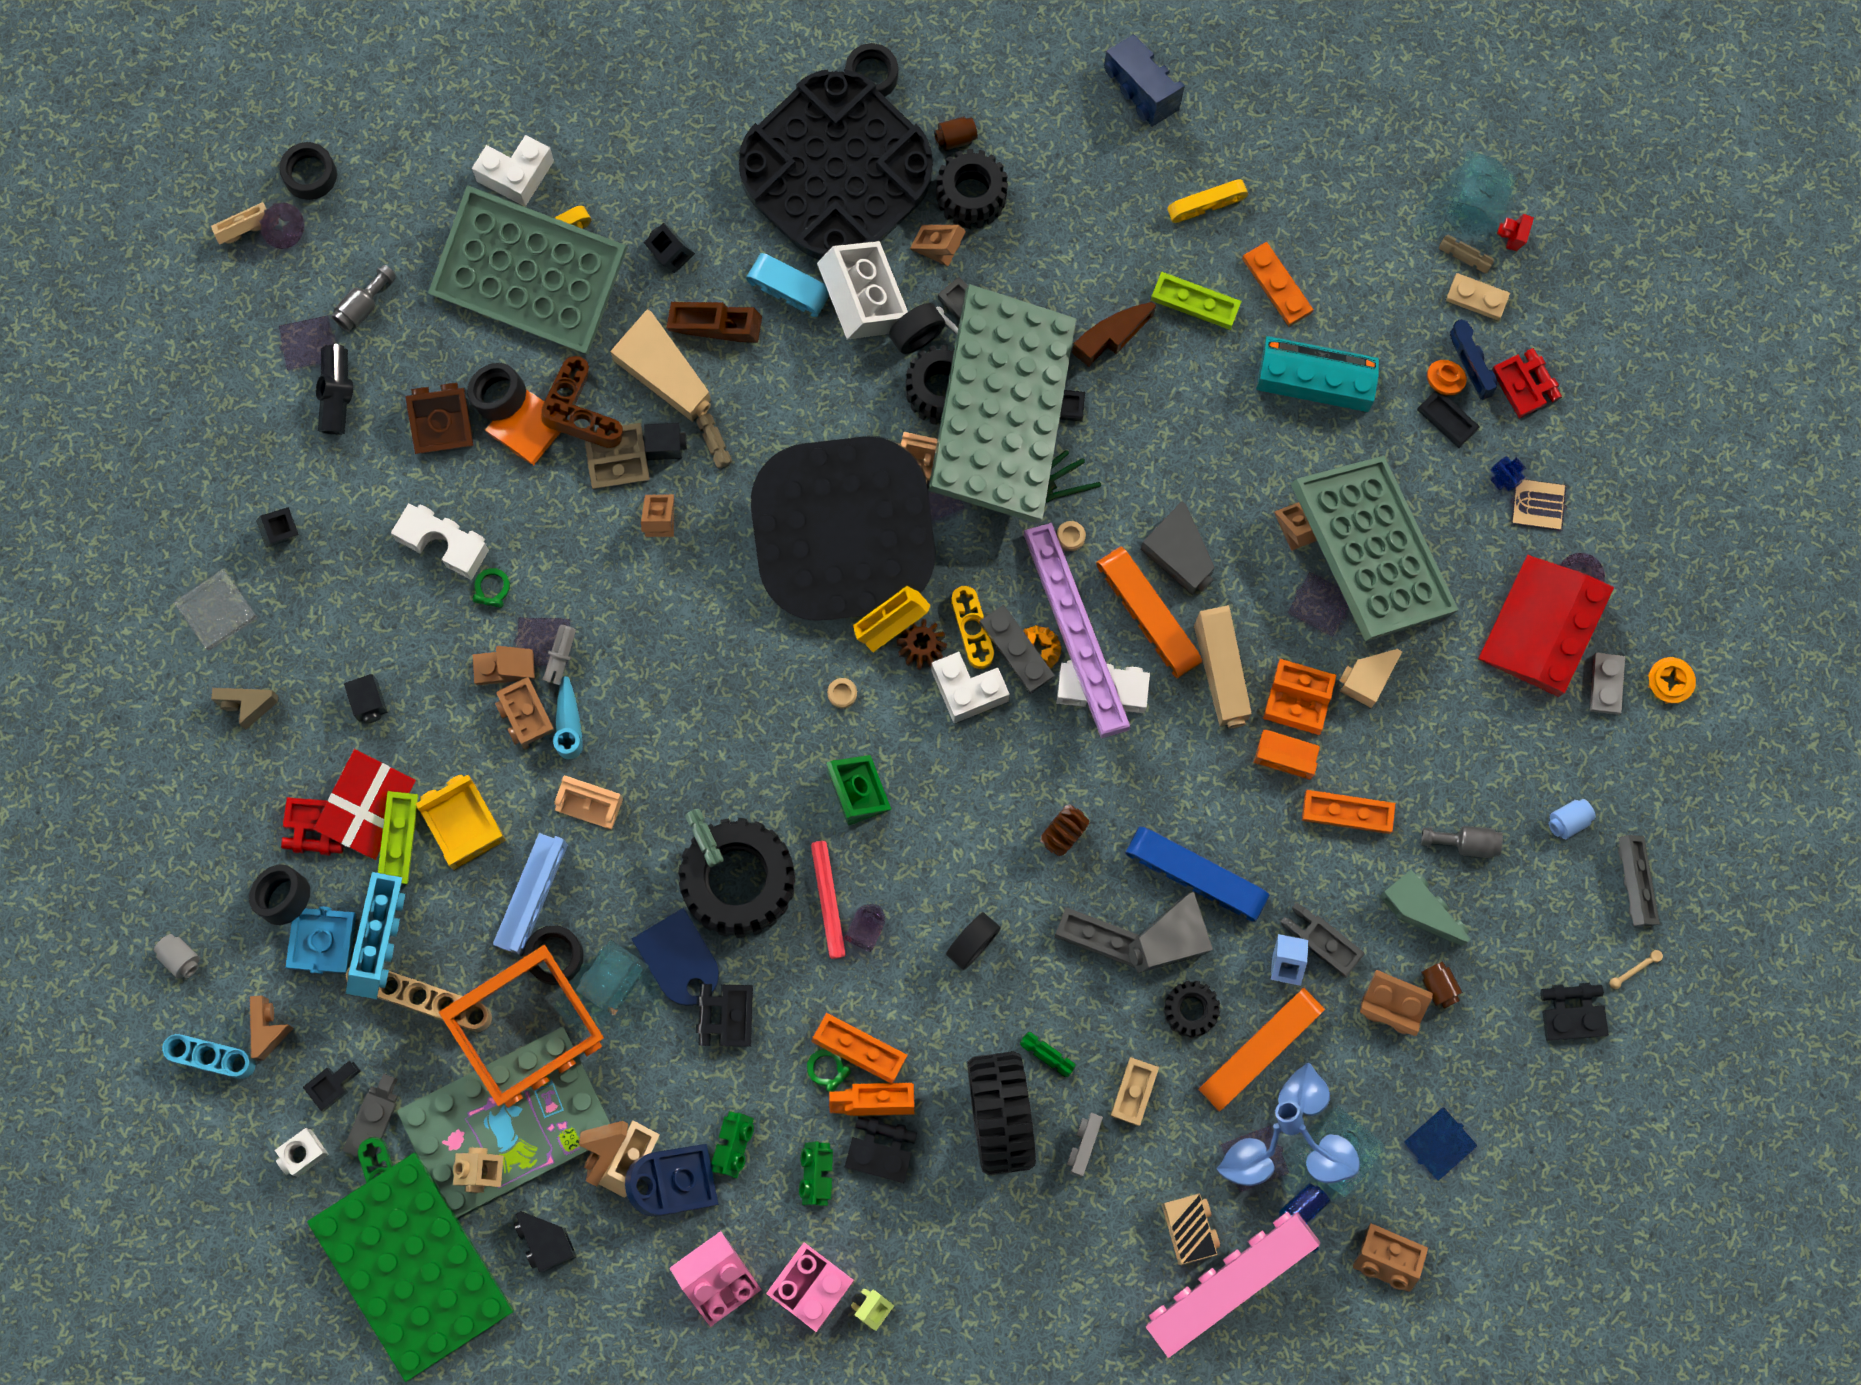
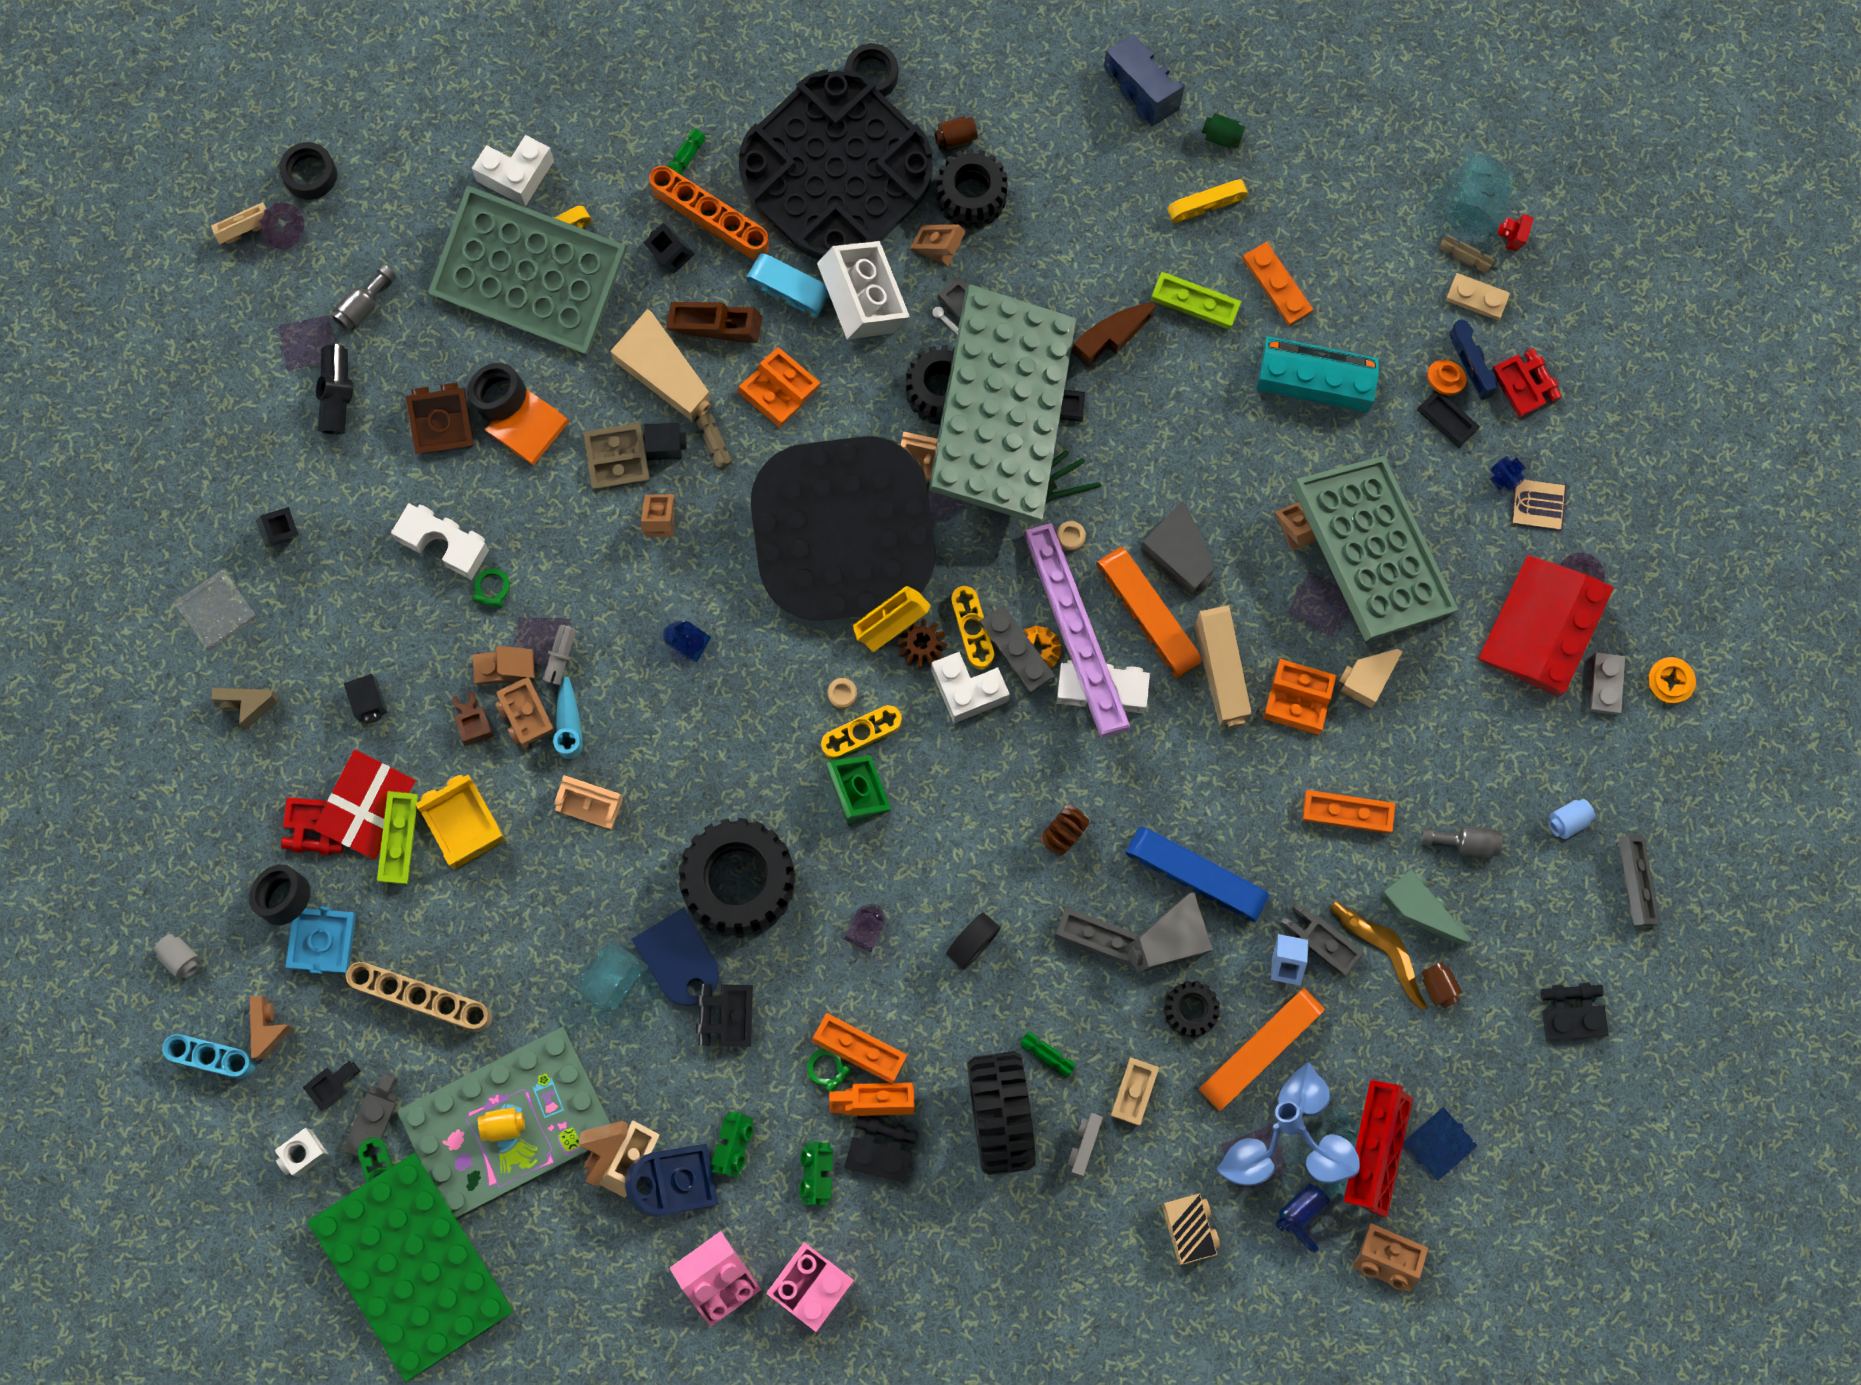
(374, 934): medium azure brick -> none
(472, 721): none -> reddish brown plate
(477, 1170): tan brick -> none
(501, 1125): none -> yellow brick
(530, 894): light blue fence -> none
(539, 1077): orange window -> none
(547, 1242): black slope -> none
(554, 932): black tyre -> none
(566, 406): reddish brown beam -> none
(686, 639): none -> clear blue plate
(687, 151): none -> green axle
(703, 201): none -> orange beam
(704, 837): sand green axle -> none
(778, 387): none -> orange slope
(828, 899): coral axle -> none
(873, 1309): yellowish green tile -> none
(884, 730): none -> yellow beam
(917, 328): black tyre -> none
(1223, 131): none -> dark green brick
(1232, 1284): bright pink brick -> none
(1287, 754): orange panel -> none
(1379, 1147): none -> red fence
(1386, 940): none -> pearl gold piece
(1395, 1003): medium nougat bracket -> none
(1655, 956): tan hinge -> none

